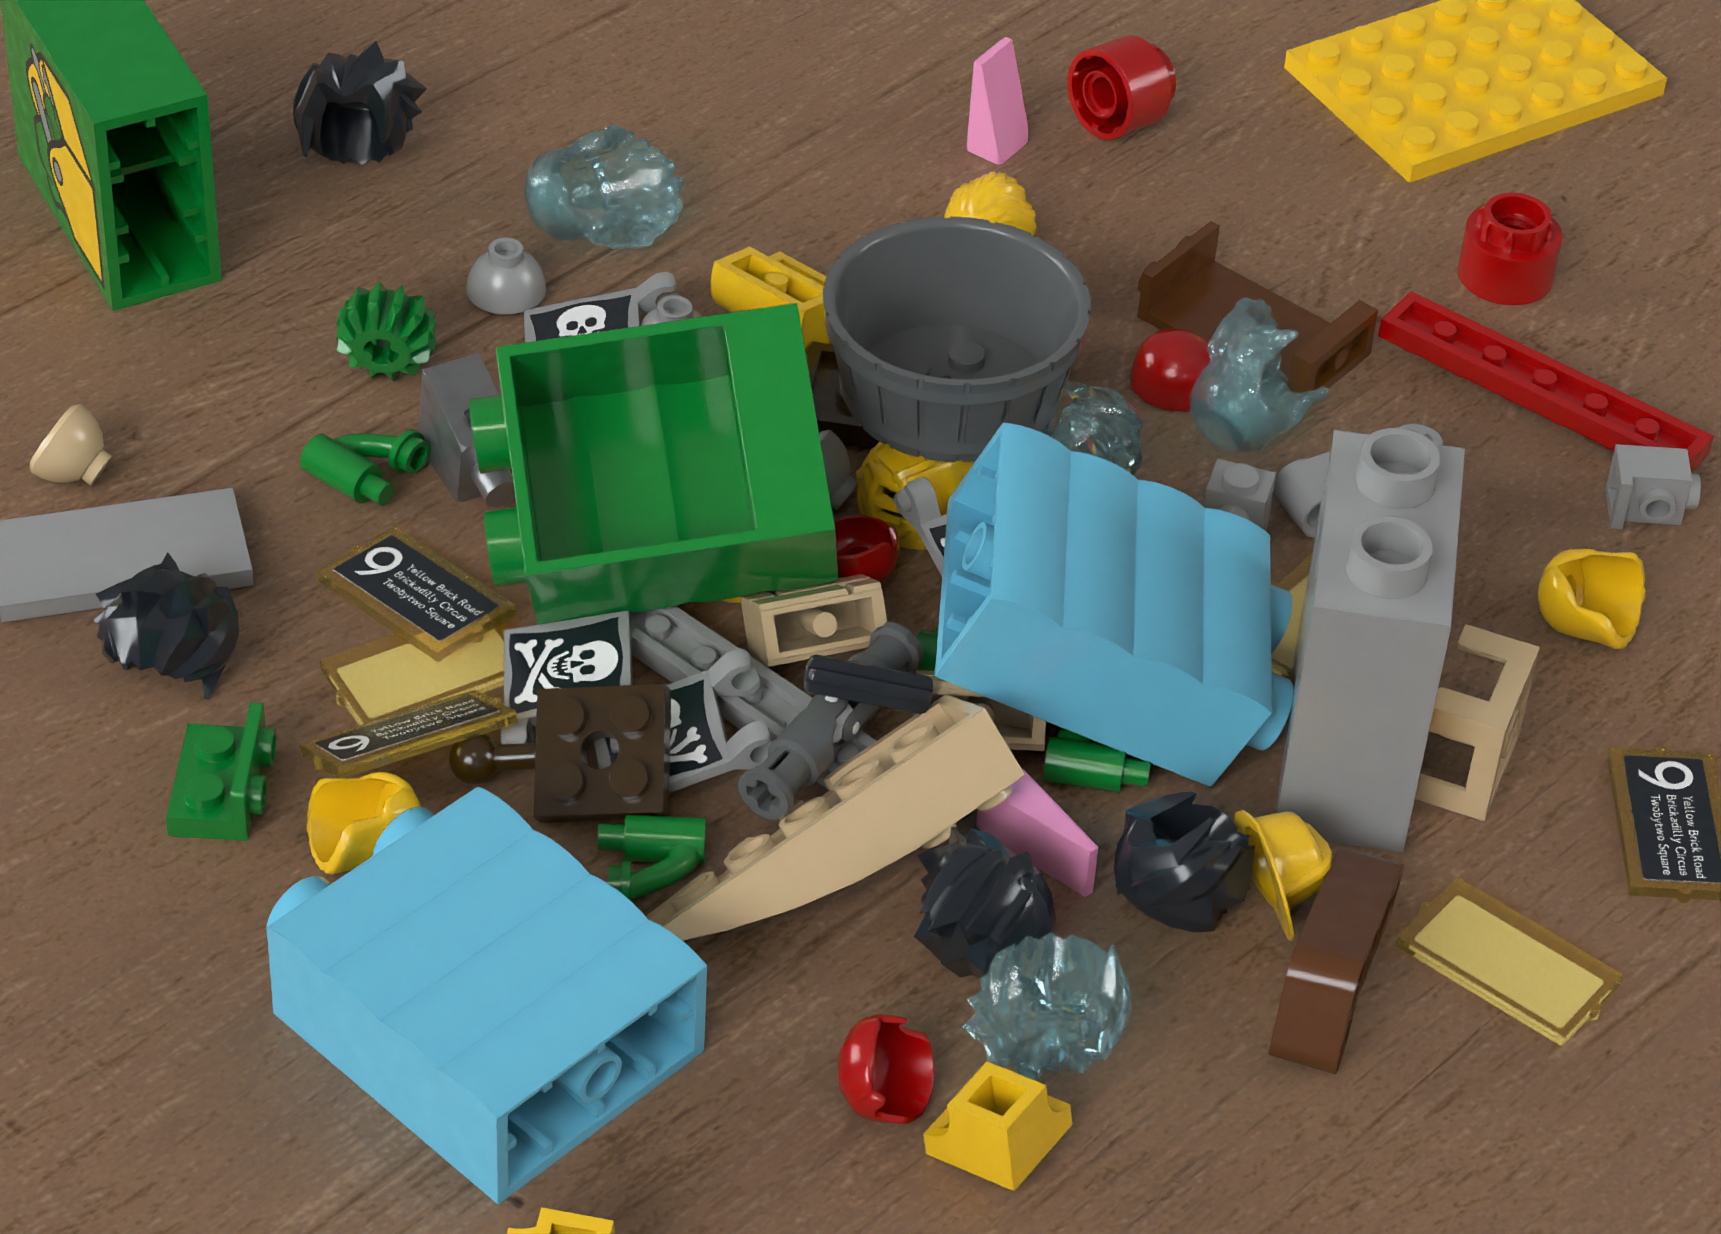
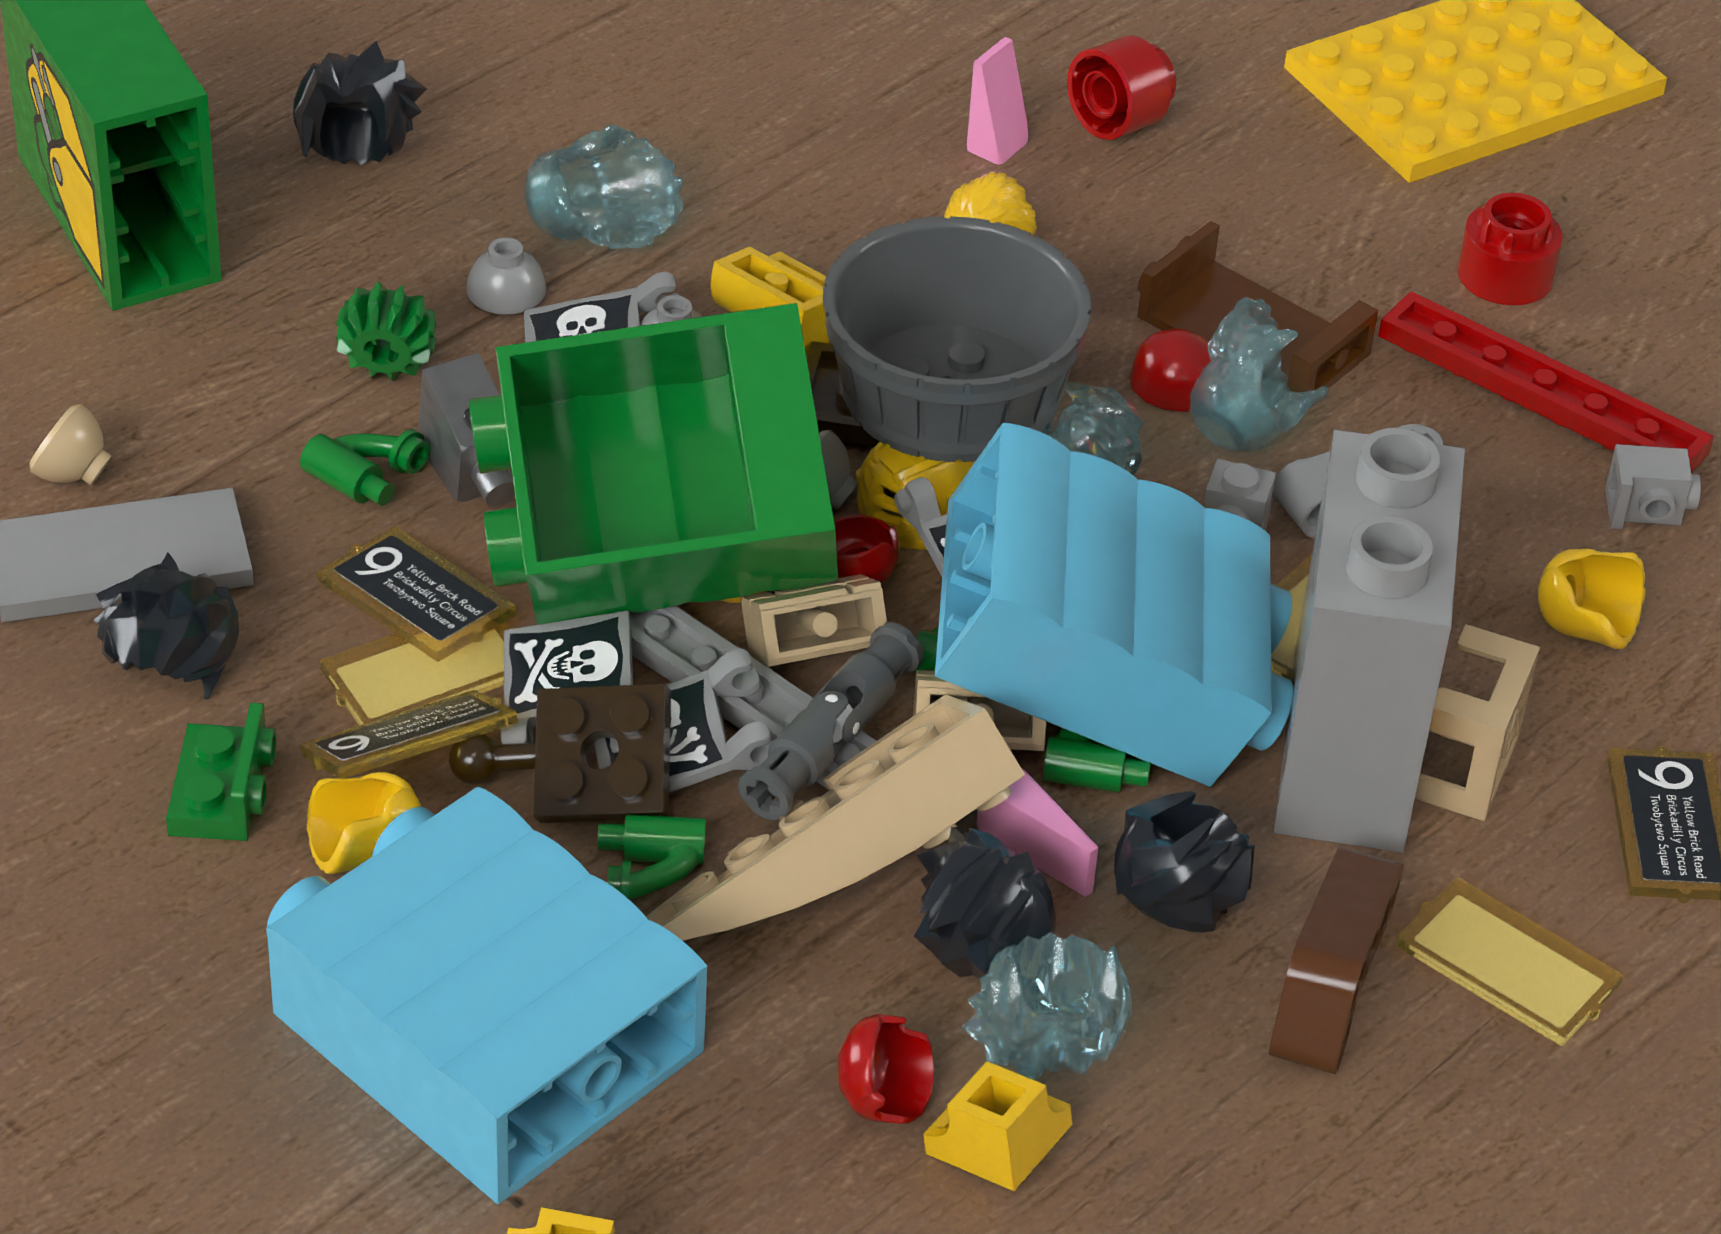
(868, 684): black axle -> none
(1287, 860): yellow piece -> none

